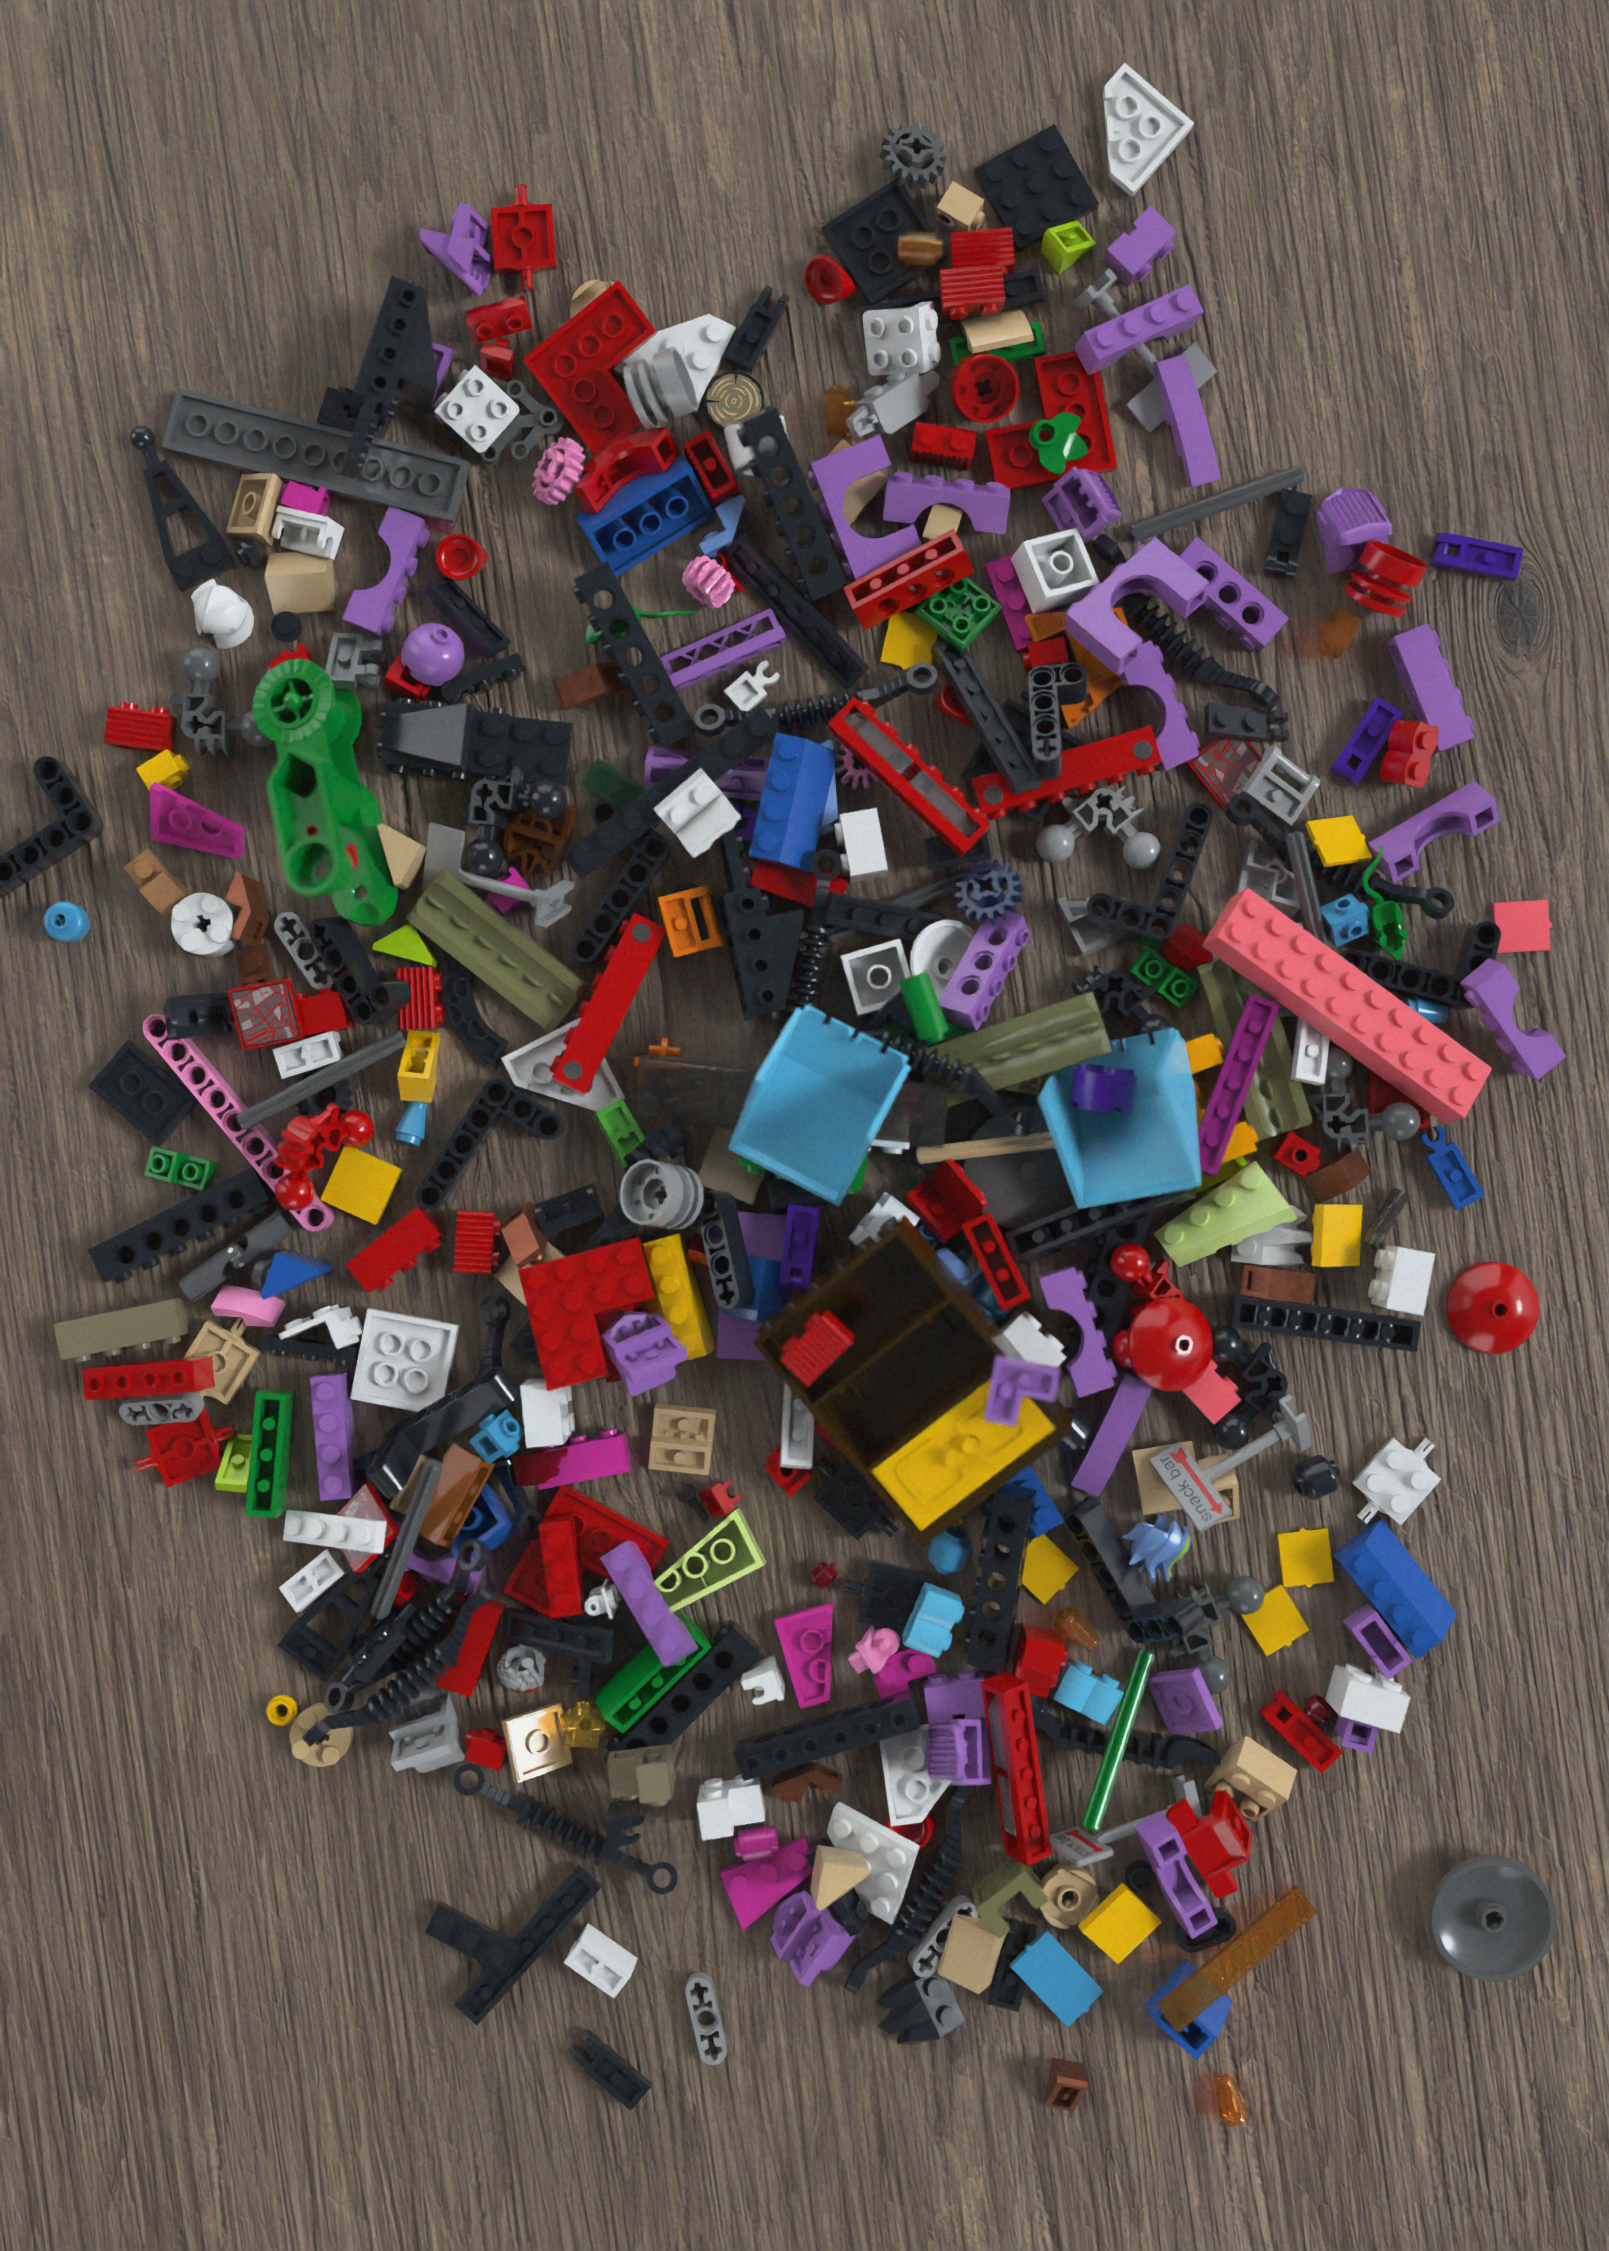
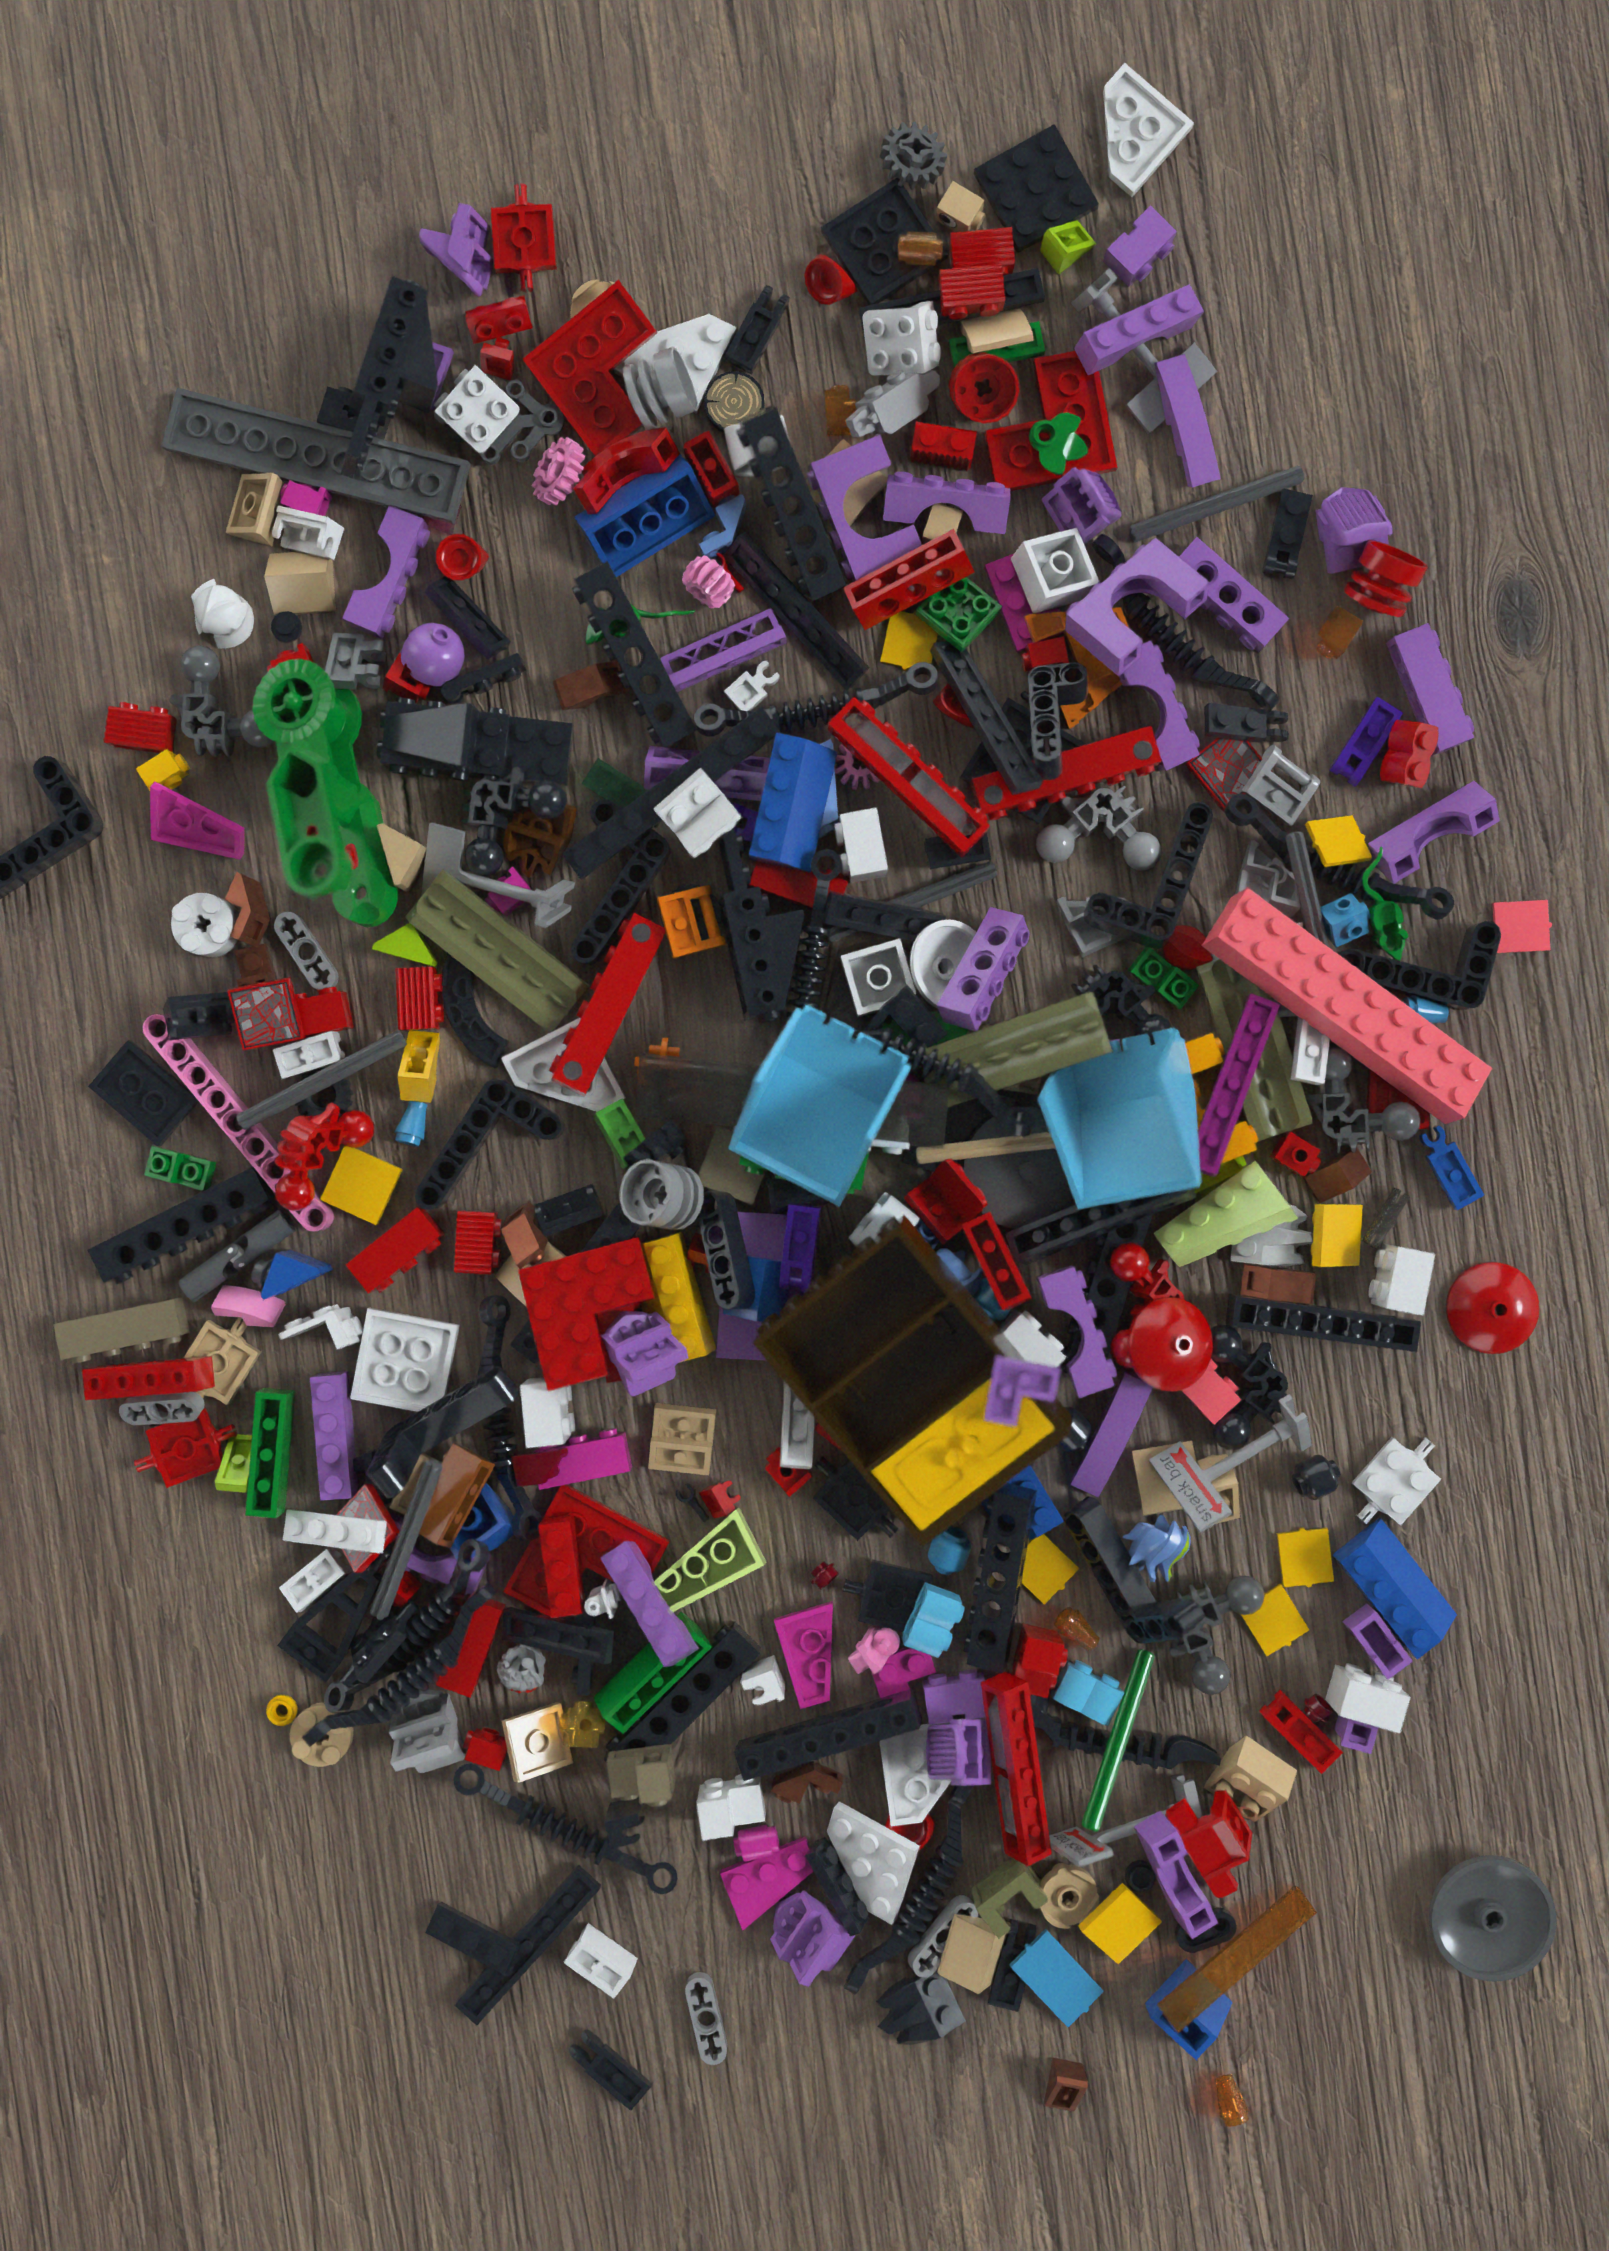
(66, 922): dark azure head -> none
(156, 882): medium nougat brick -> none
(196, 564): black plate -> none
(248, 554): black plate -> none
(310, 1349): black plate -> none
(353, 973): black beam -> none
(502, 1432): dark azure brick -> none
(816, 1347): red brick -> none
(835, 1874): tan slope -> none
(924, 1007): green brick -> none
(988, 895): dark blue gear -> none
(1103, 1090): dark purple brick -> none
(1184, 1701): medium lavender plate -> none
(1477, 556): dark purple plate -> none
(1493, 992): medium lavender arch -> none

